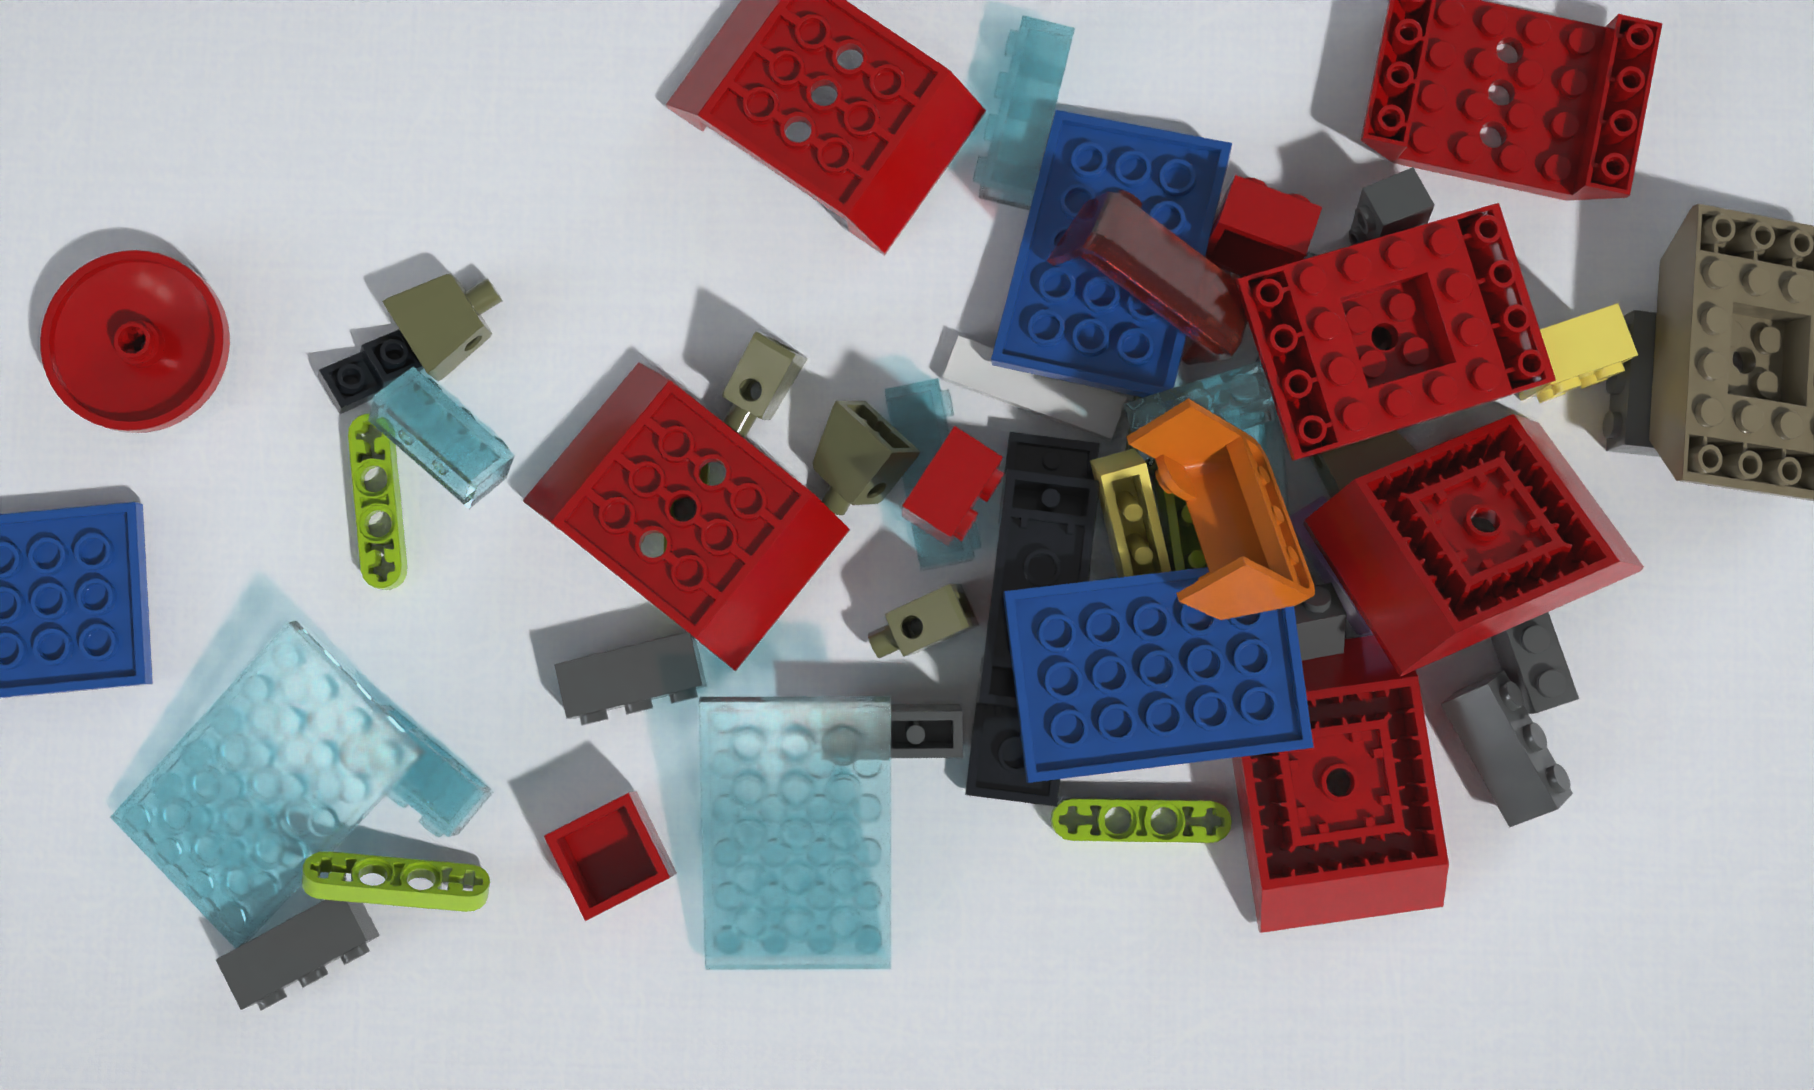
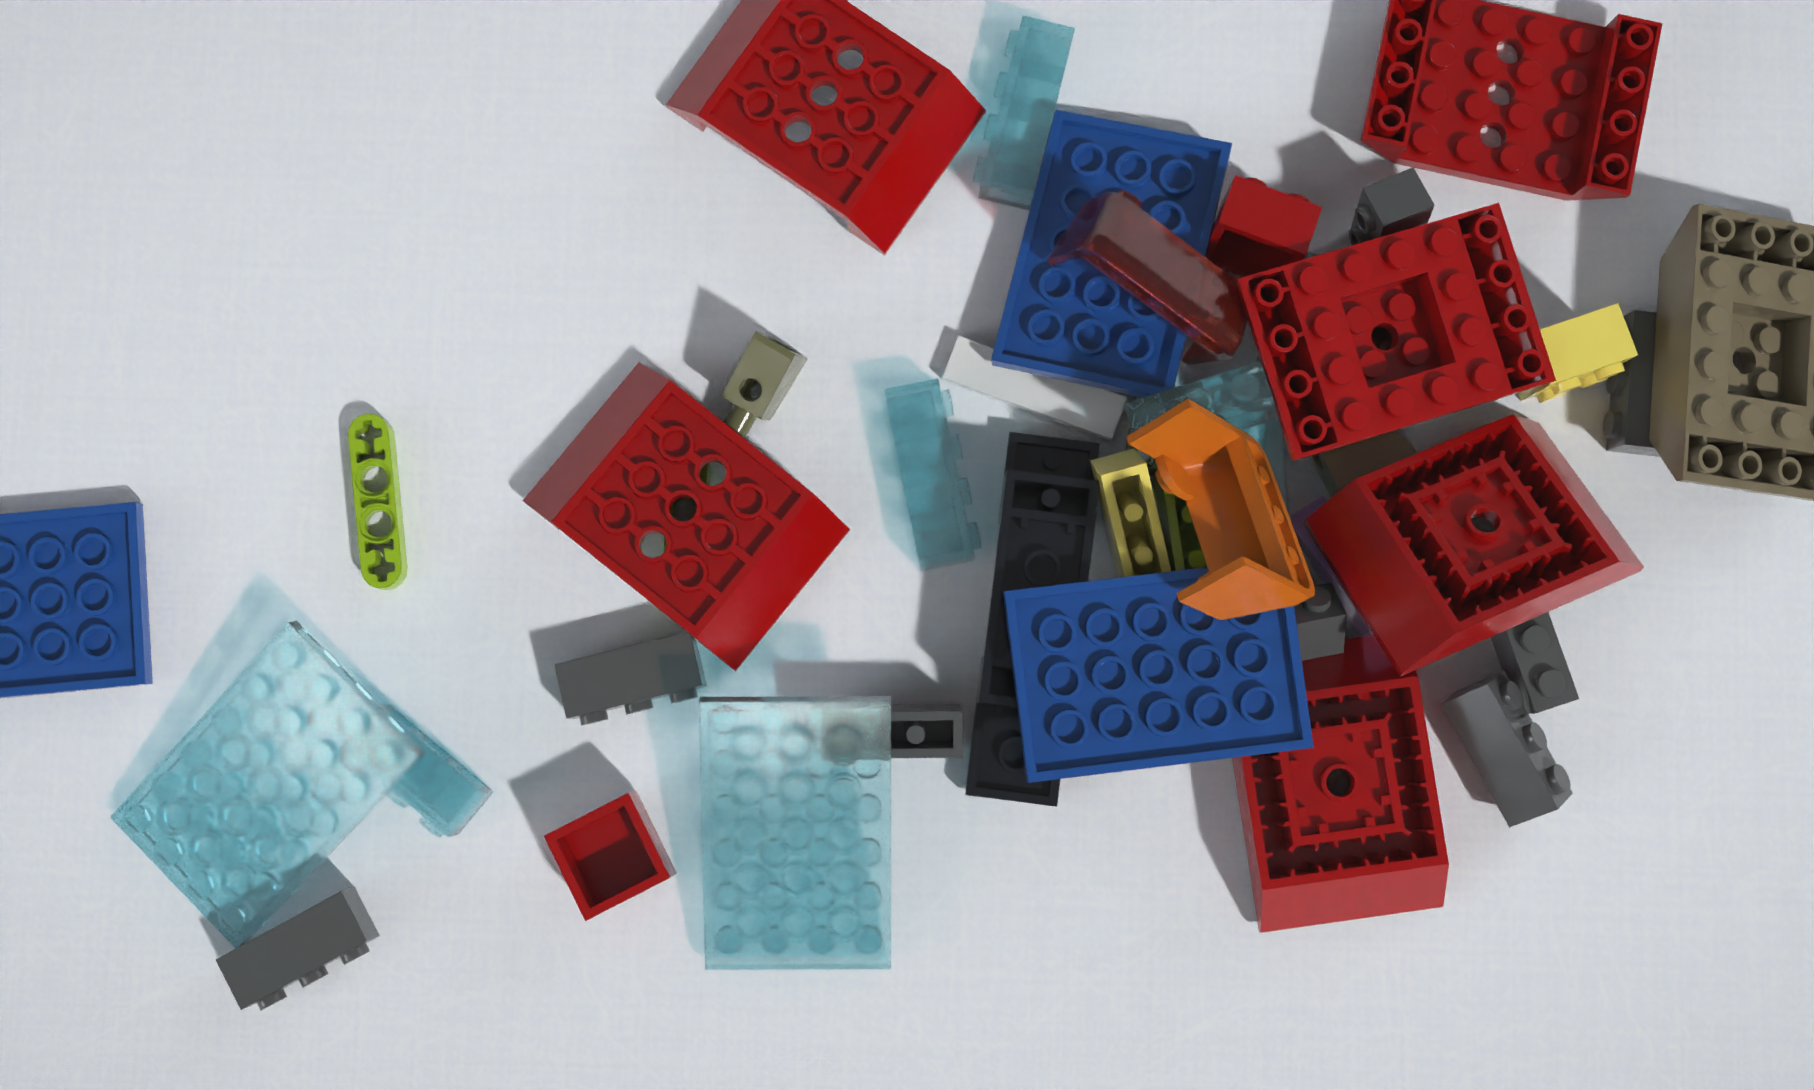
(97, 333): red dish -> none
(369, 371): black slope -> none
(395, 888): lime beam -> none
(441, 437): clear light blue brick -> none
(443, 321): olive torso -> none
(860, 456): olive torso -> none
(942, 614): olive torso -> none
(952, 486): red piece -> none
(1140, 820): lime beam -> none

